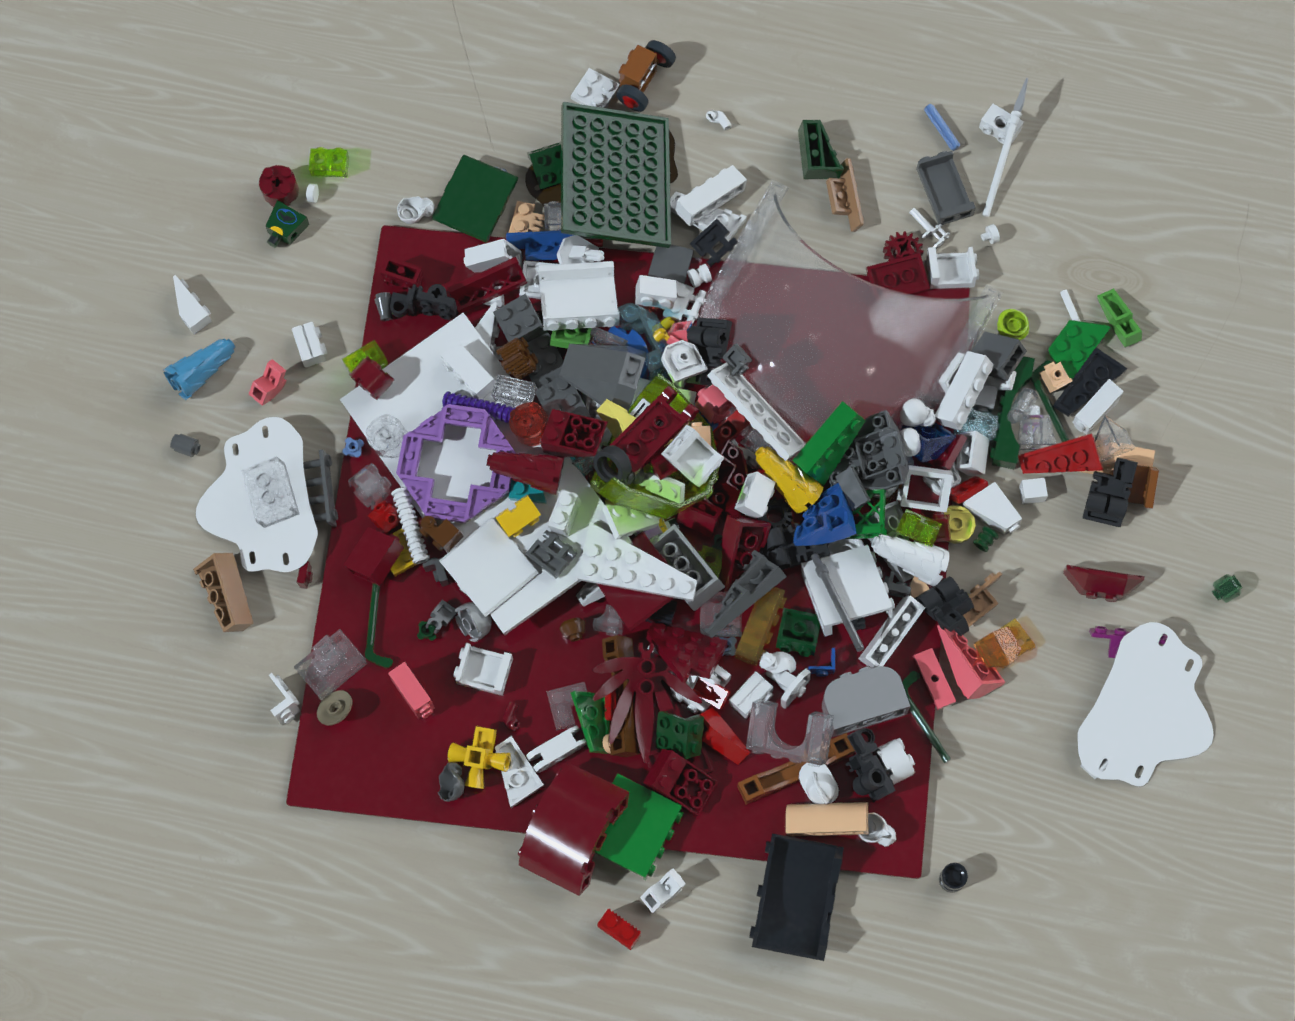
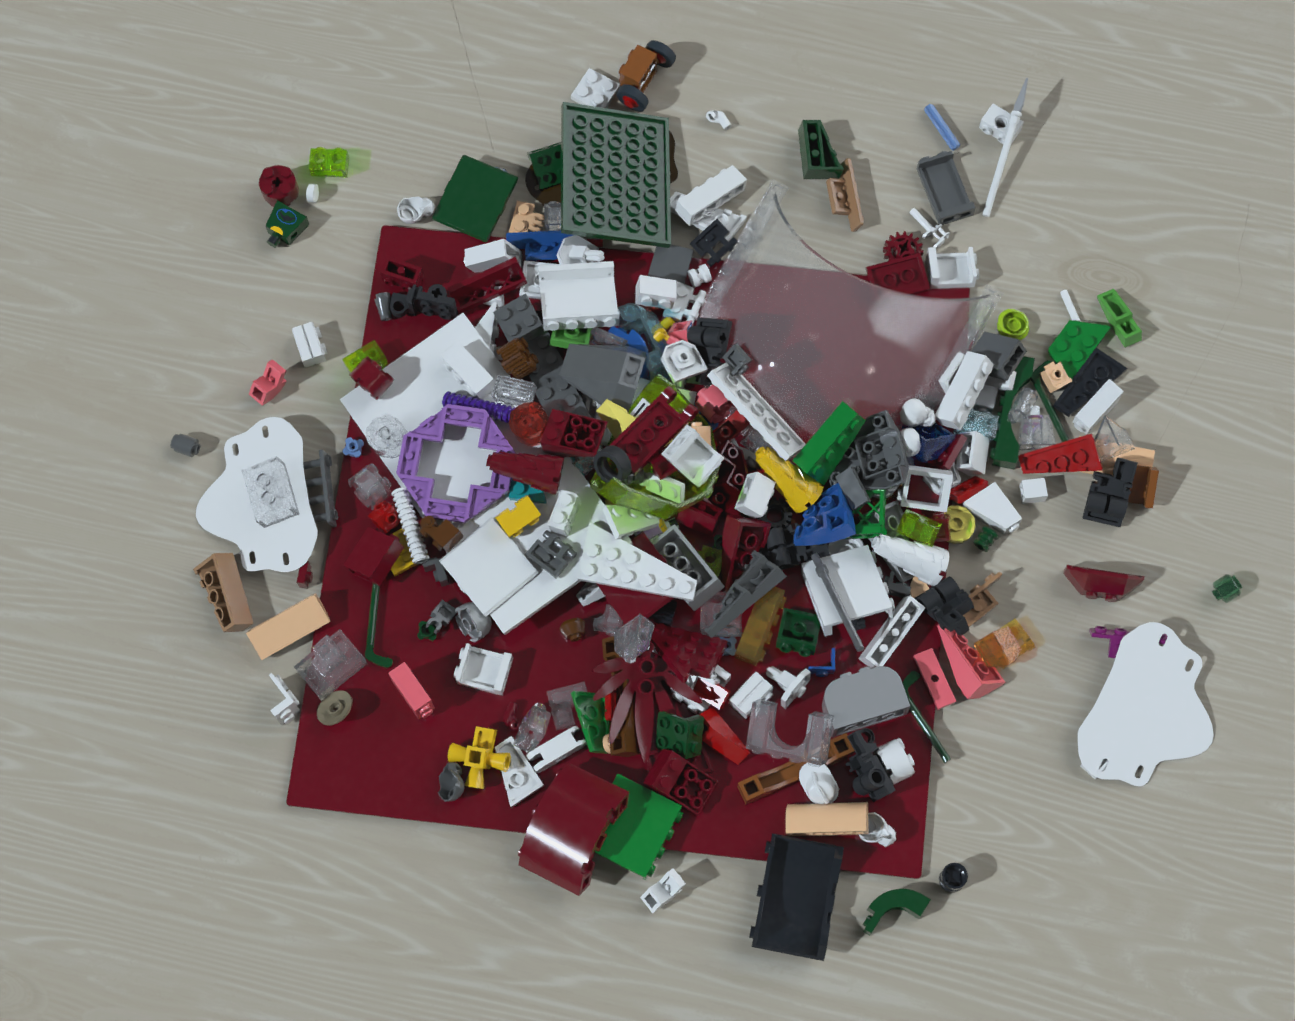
(190, 311): white slope -> none
(193, 371): dark azure cone -> none
(288, 626): none -> light nougat brick
(536, 721): none -> clear torso
(619, 929): red brick -> none
(633, 638): none -> clear torso
(777, 662): white hair -> none
(896, 899): none -> dark green arch
(991, 234): white tile -> none

